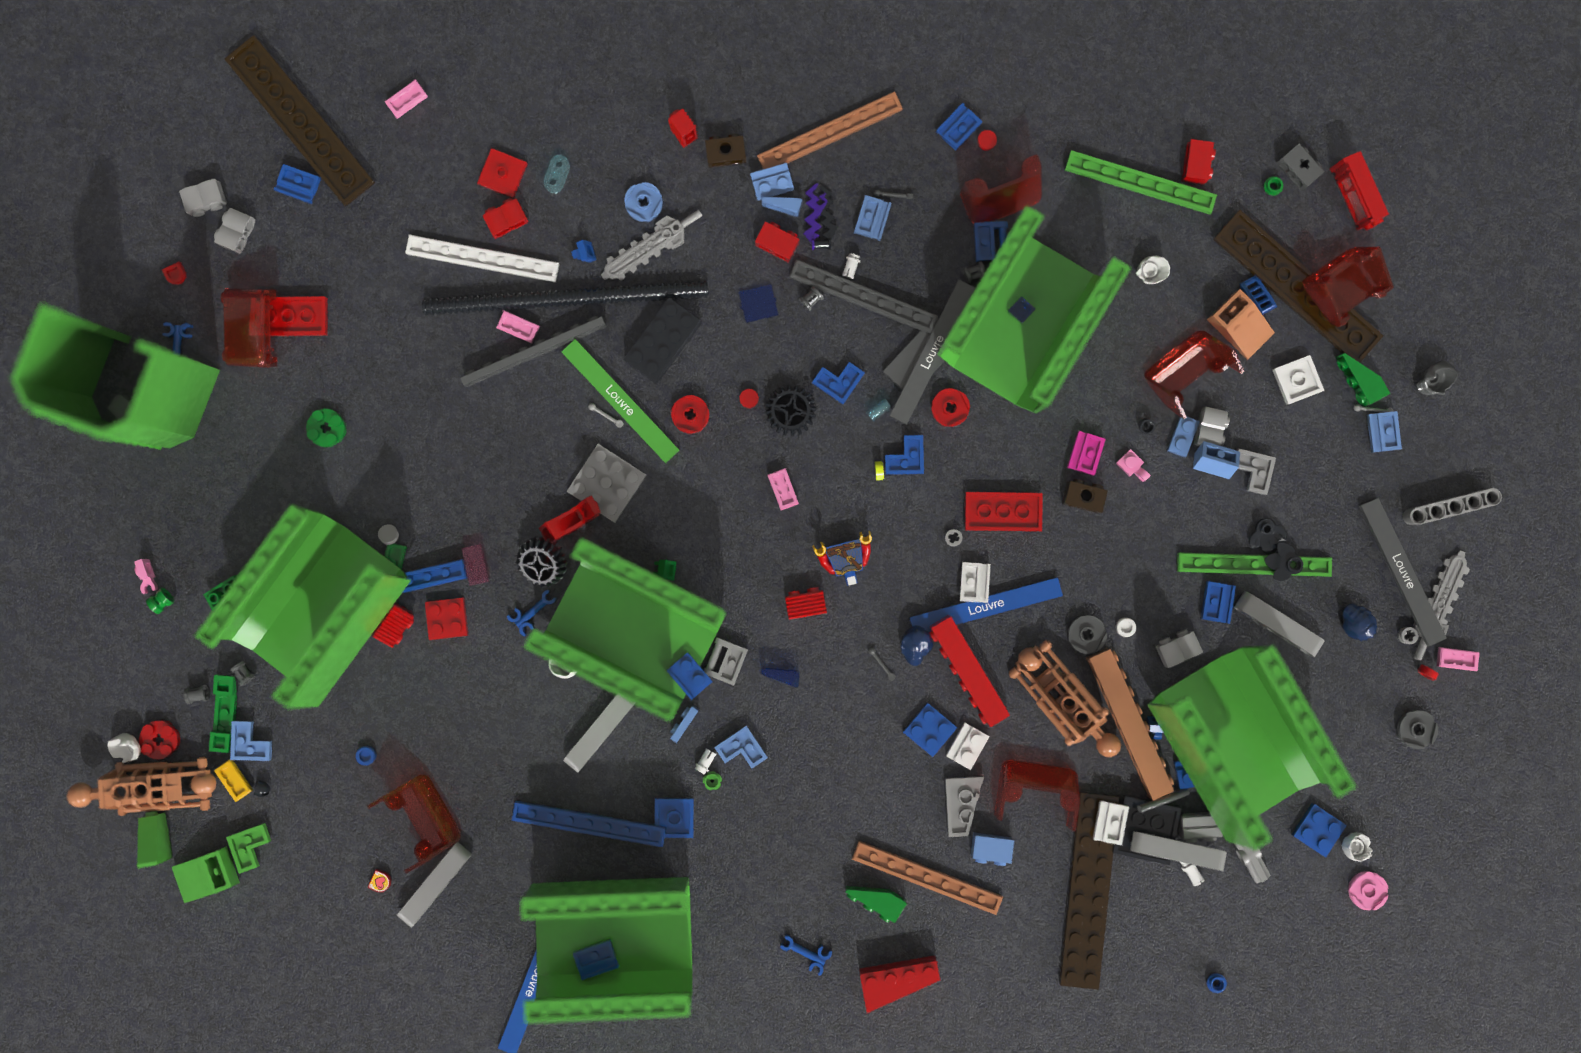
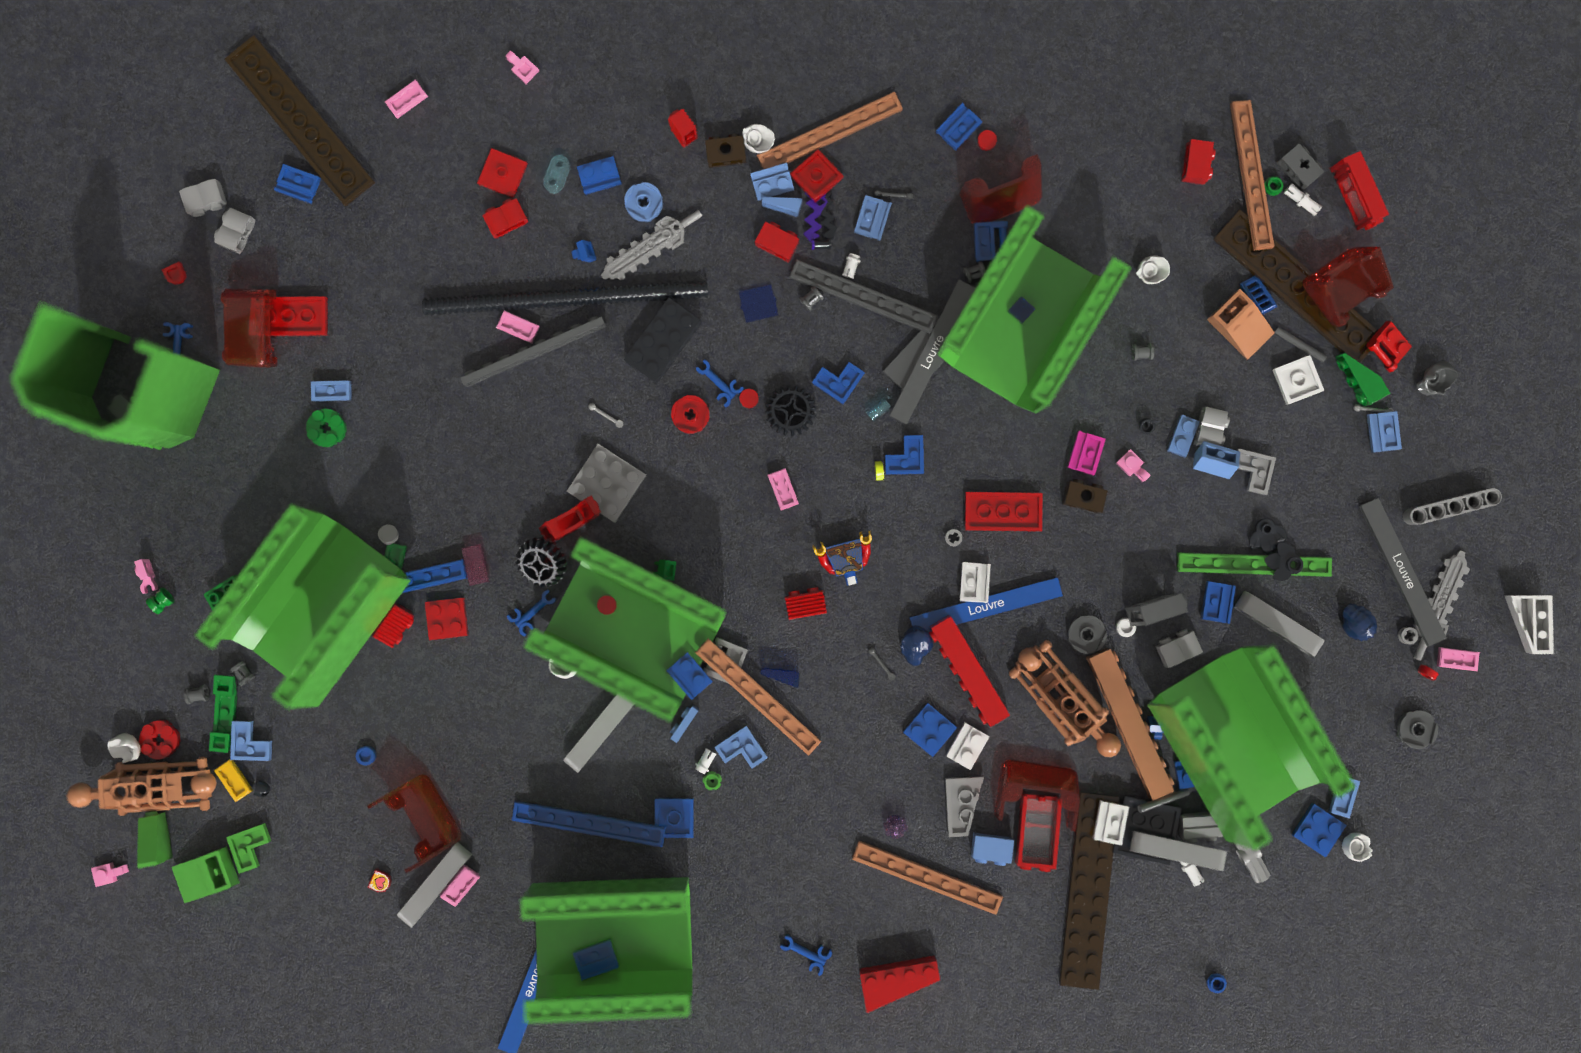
(107, 873): none -> bright pink plate
(331, 391): none -> medium blue plate
(459, 885): none -> bright pink plate
(482, 258): white tile -> none
(522, 68): none -> bright pink plate
(599, 175): none -> blue plate
(606, 605): none -> red tile
(620, 401): bright green tile -> none
(729, 393): none -> blue bar
(758, 138): none -> white hair
(758, 696): none -> nougat tile
(816, 175): none -> red plate
(882, 901): green slope -> none
(895, 826): none -> clear purple gear
(945, 417): red plate -> none
(1038, 832): none -> door
(1140, 182): bright green plate -> none
(1142, 351): none -> dark grey bush
(1156, 609): none -> dark grey window
(1186, 364): clear red windscreen -> none
(1252, 175): none -> nougat tile
(1300, 344): none -> dark grey bar
(1302, 199): none -> white pin
(1344, 804): none -> medium blue plate
(1368, 890): bright pink tile -> none
(1393, 342): none -> red plate
(1533, 621): none -> white wedge

